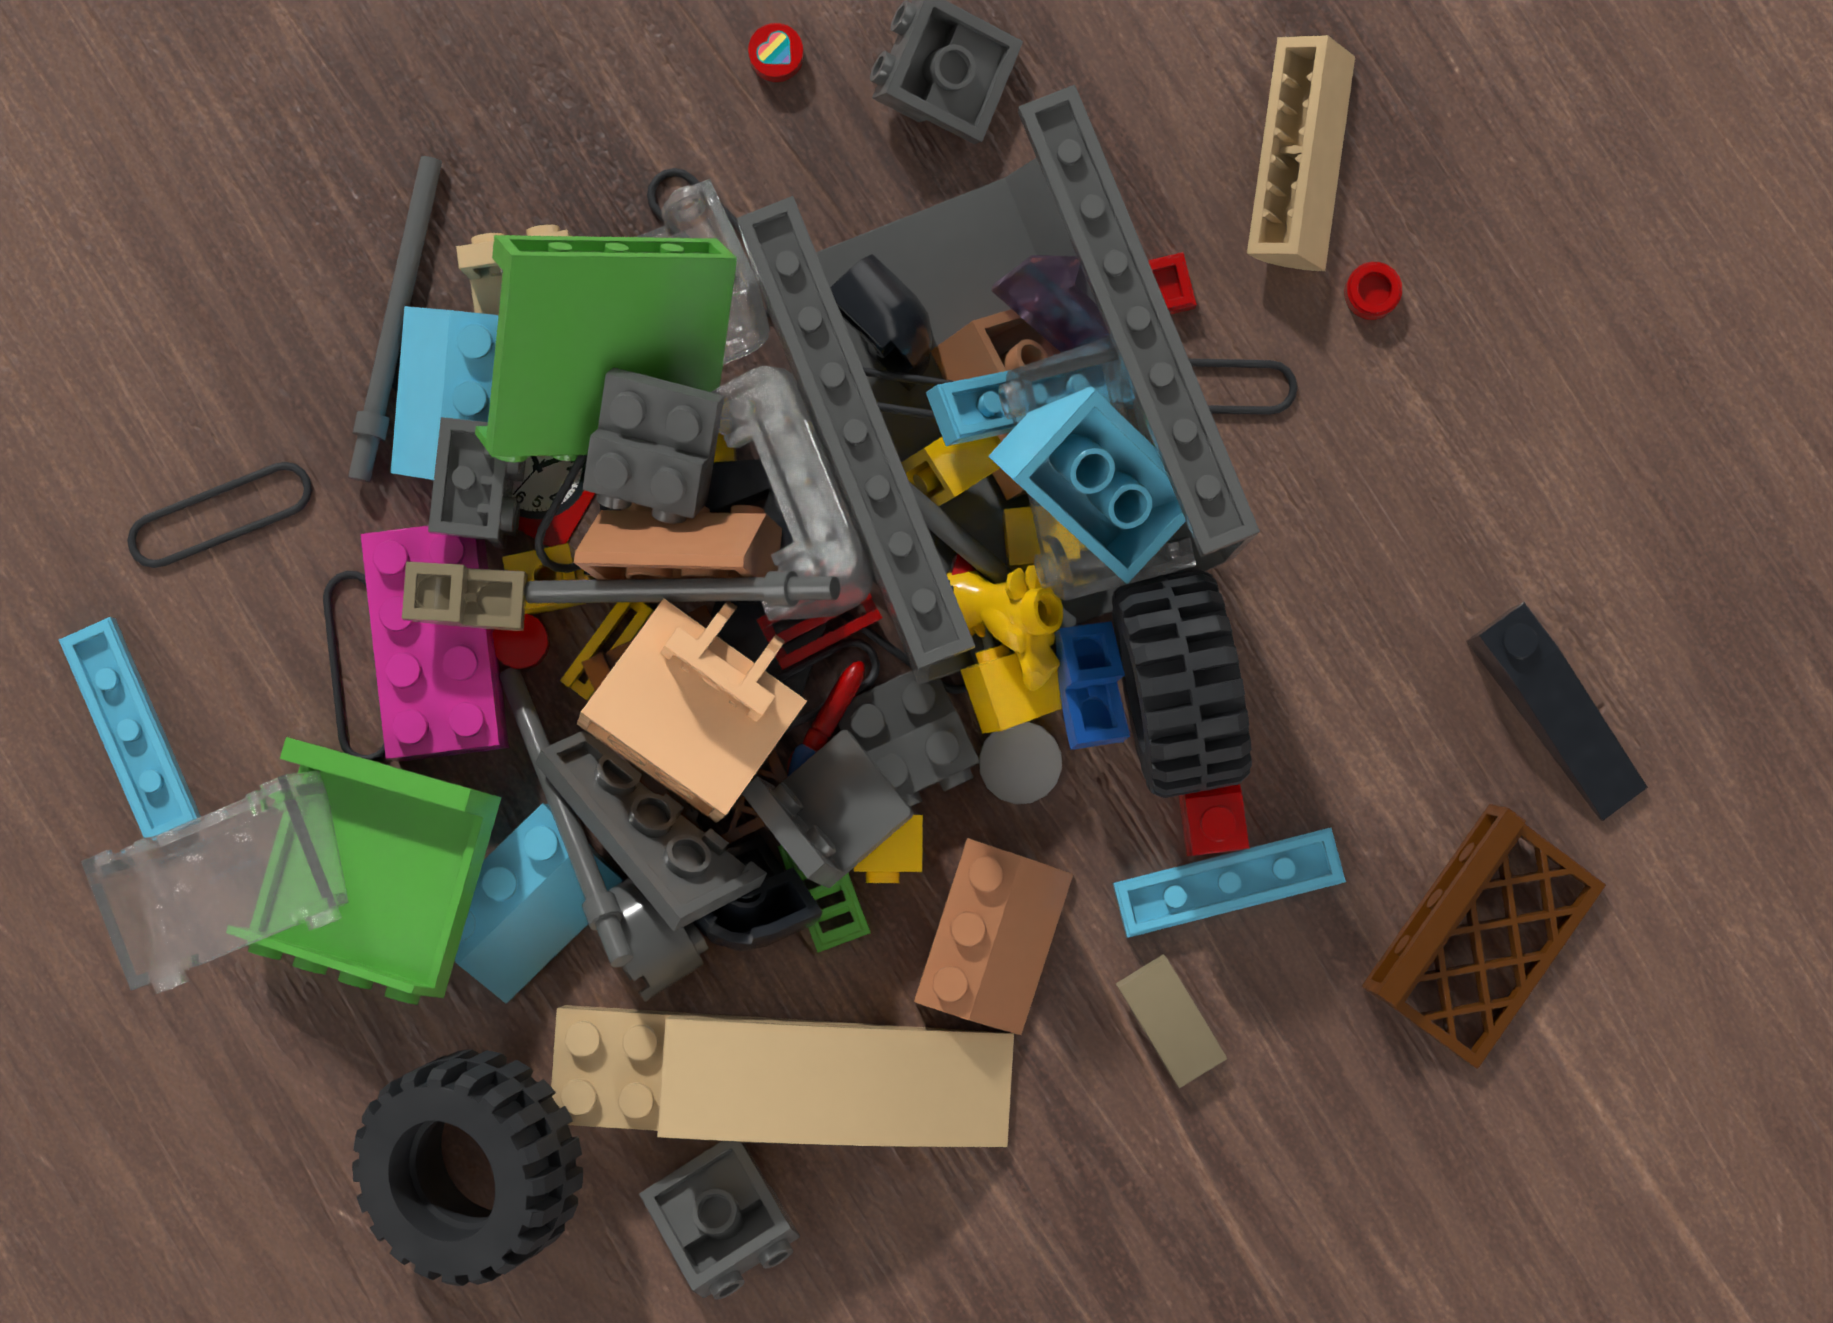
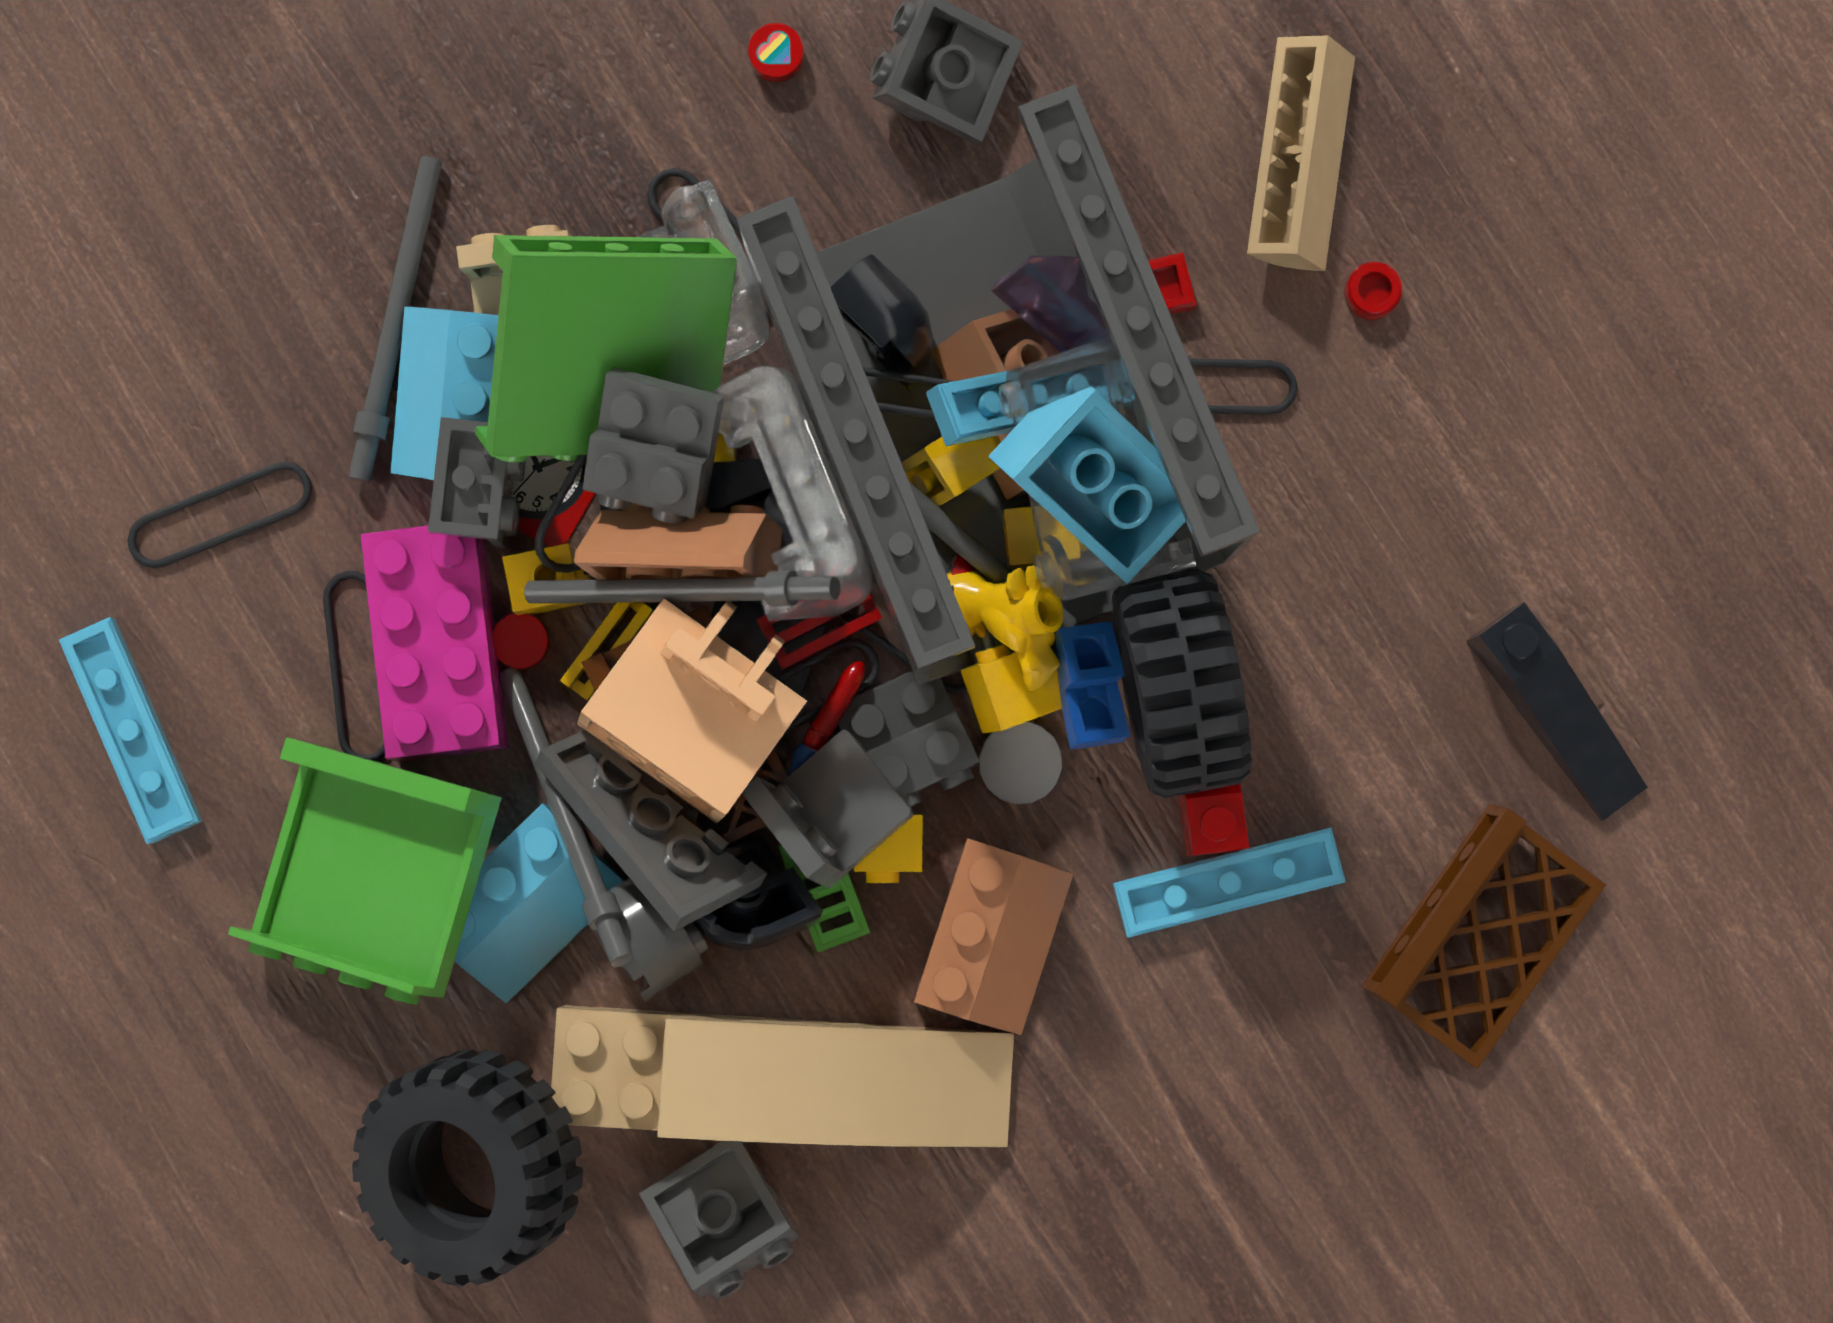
(221, 881): clear windscreen -> none
(464, 596): dark tan slope -> none
(1171, 1021): dark tan slope -> none

